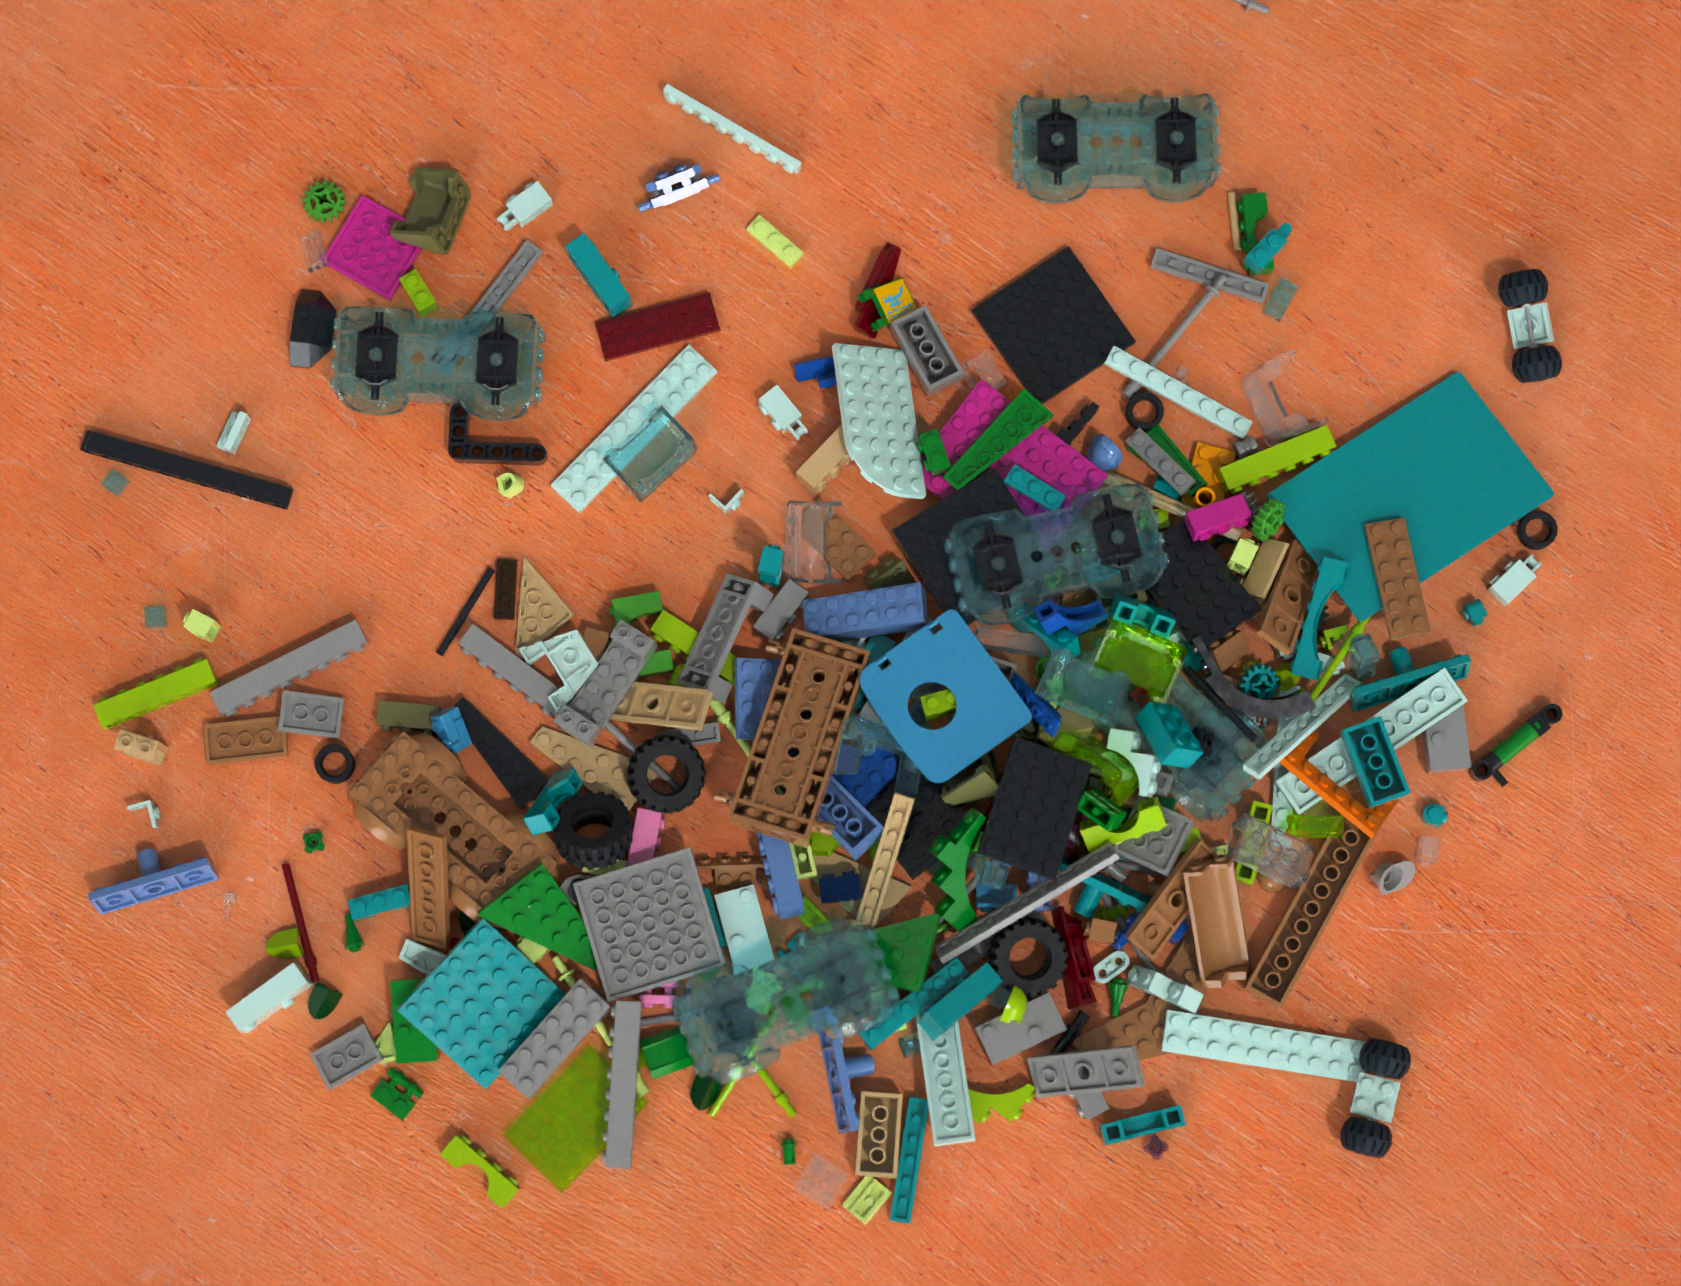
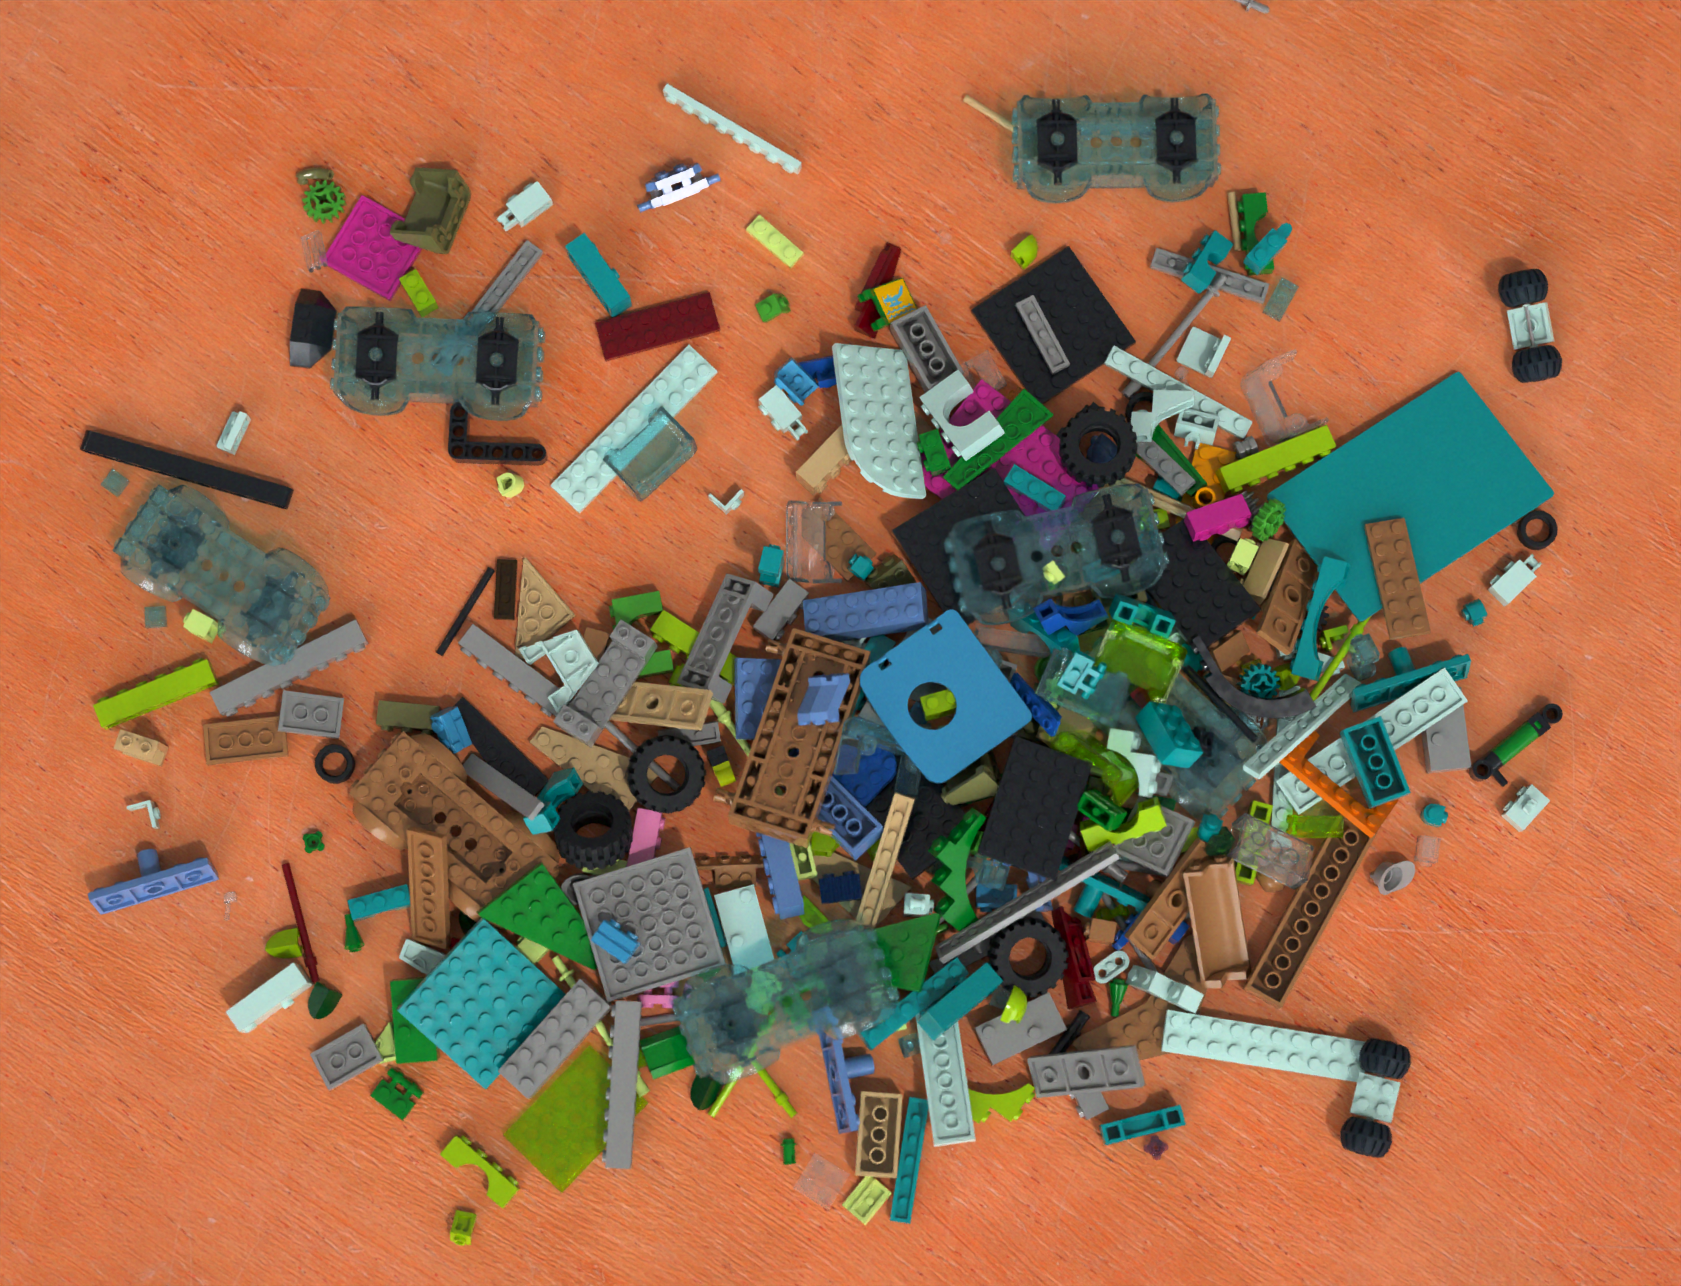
(165, 557): none -> clear light blue piece
(313, 173): none -> olive arm
(462, 1228): none -> lime bracket
(502, 787): none -> light grey tile
(616, 941): none -> dark azure brick
(721, 765): none -> leg
(772, 307): none -> bright green bracket
(795, 381): none -> dark azure bracket
(823, 699): none -> medium blue brick
(860, 566): none -> teal plate
(917, 905): none -> light aqua brick
(966, 439): none -> light aqua arch
(988, 112): none -> tan bar
(995, 655): none -> clear light blue plate
(1025, 252): none -> lime brick
(1042, 334): none -> light grey plate
(1052, 573): none -> yellowish green plate
(1076, 671): none -> teal plate
(1104, 422): none -> black tyre
(1165, 404): none -> light aqua arch
(1196, 427): none -> light aqua brick
(1198, 272): none -> teal arch
(1203, 351): none -> light aqua bracket
(1209, 826): none -> teal plate
(1220, 843): none -> clear green bracket
(1525, 807): none -> light aqua brick

